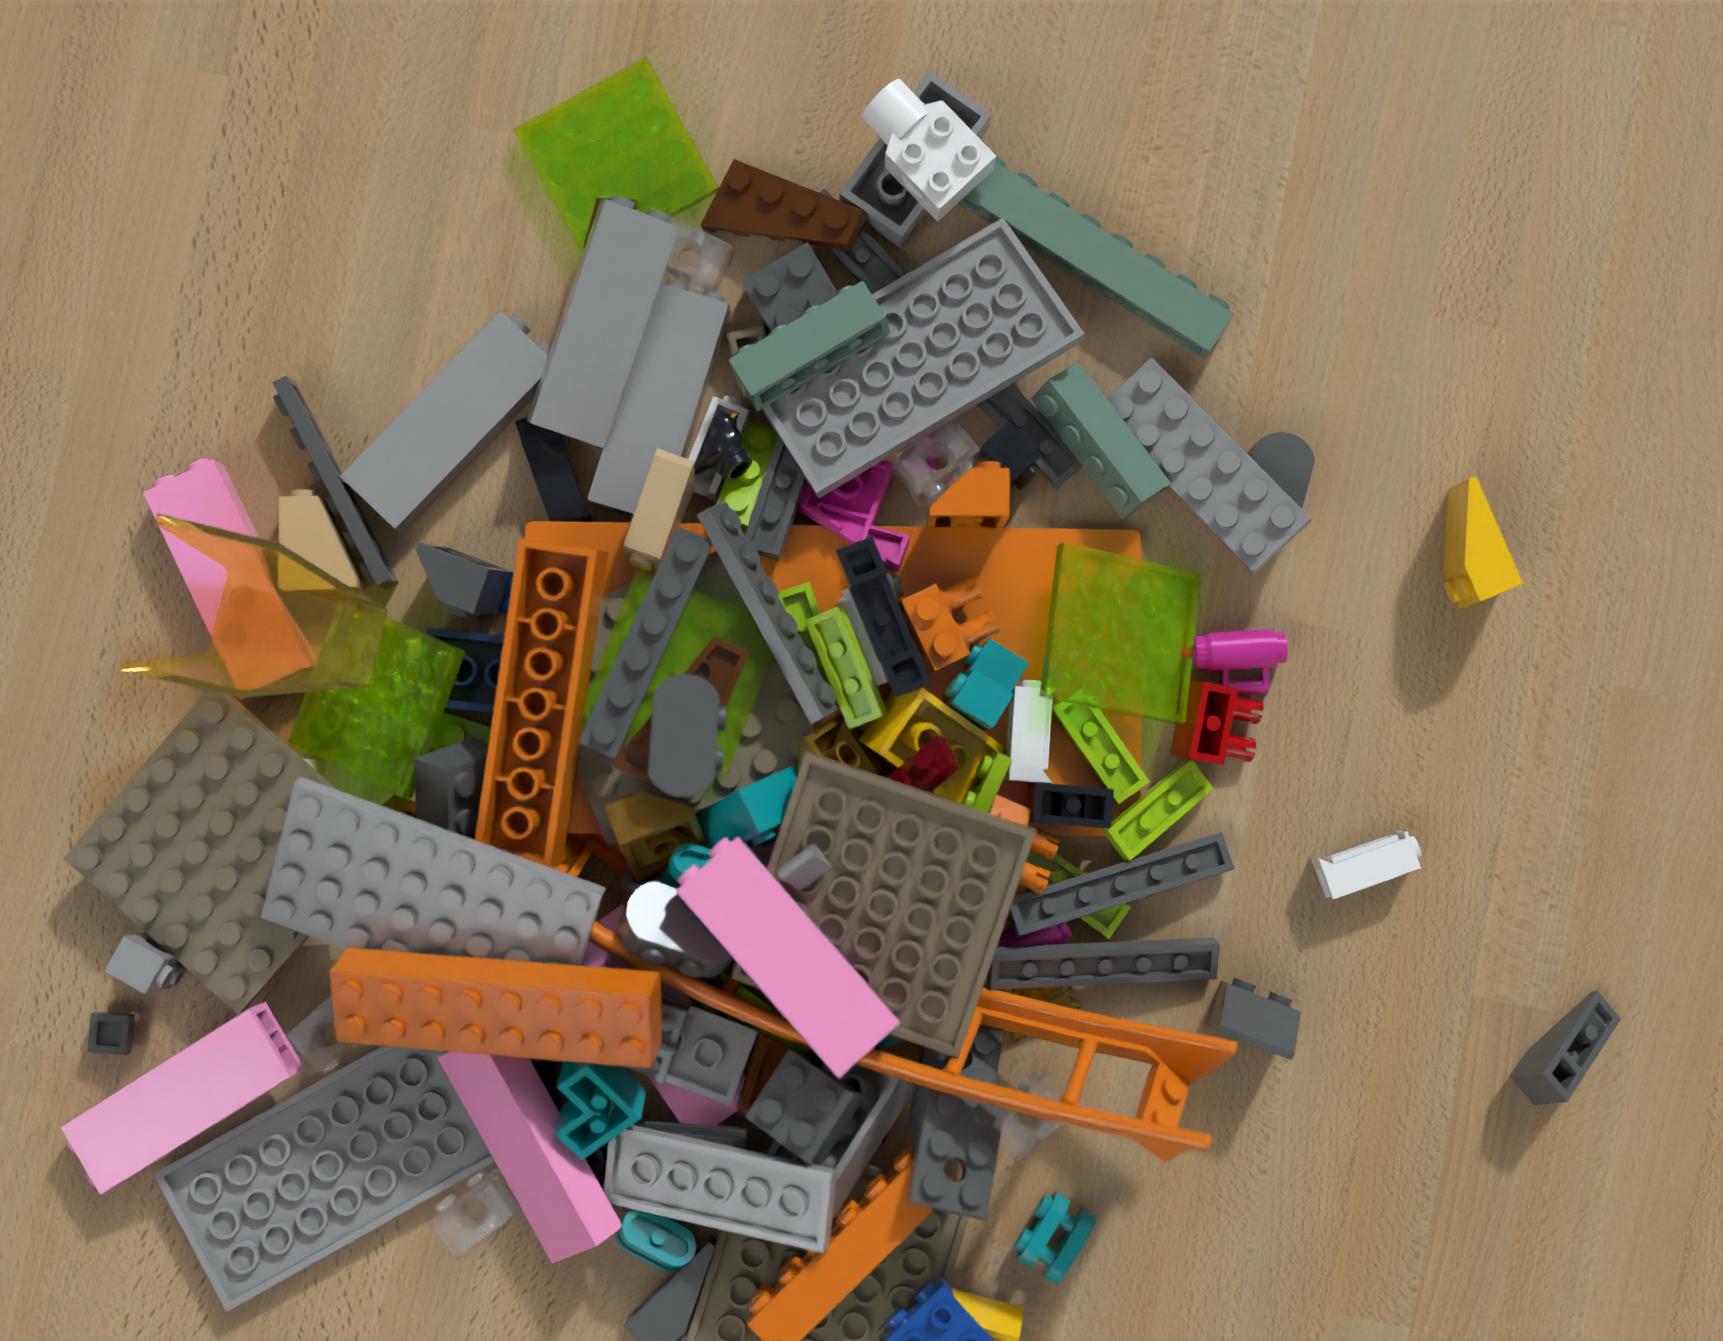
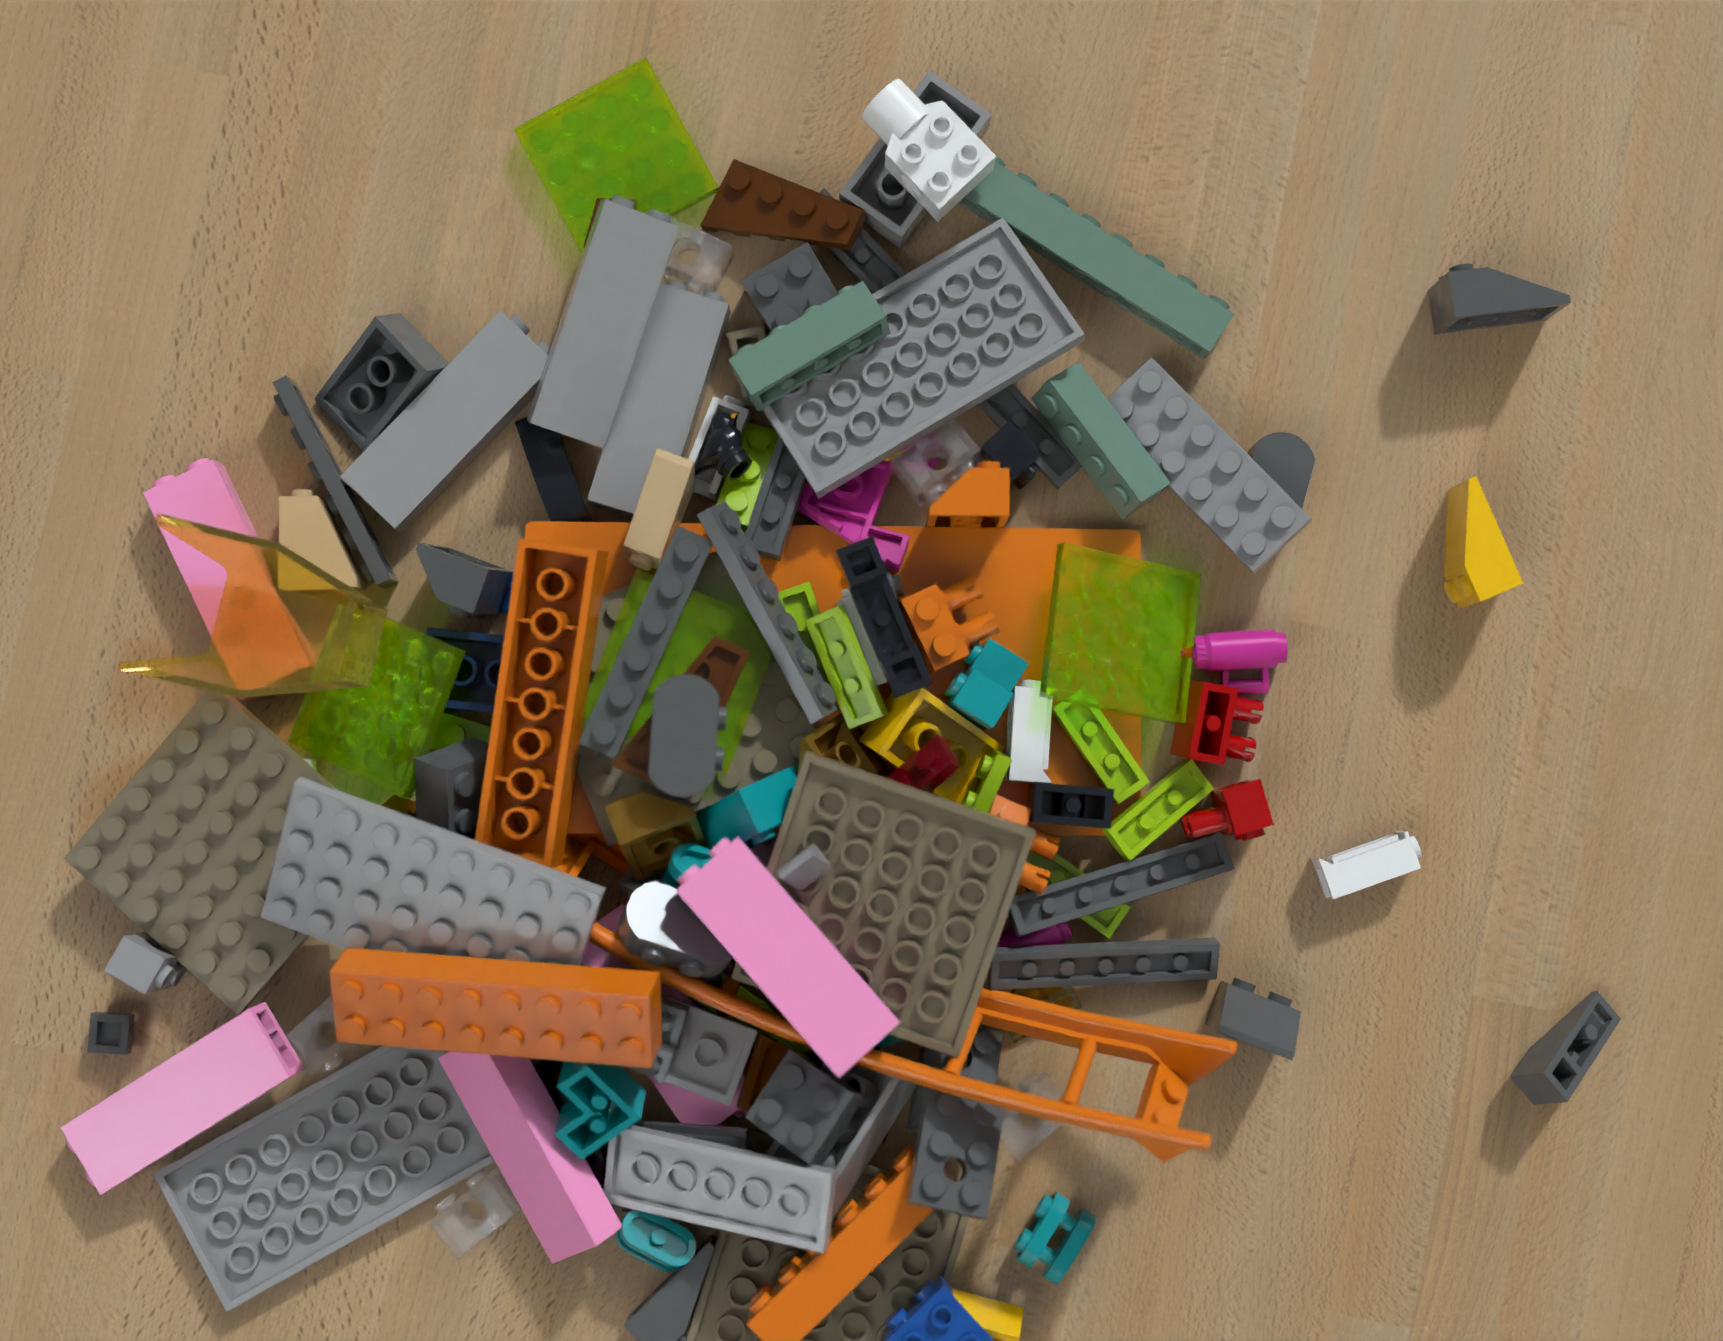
(379, 378): none -> dark grey slope
(1235, 811): none -> red brick
(1487, 299): none -> dark grey slope

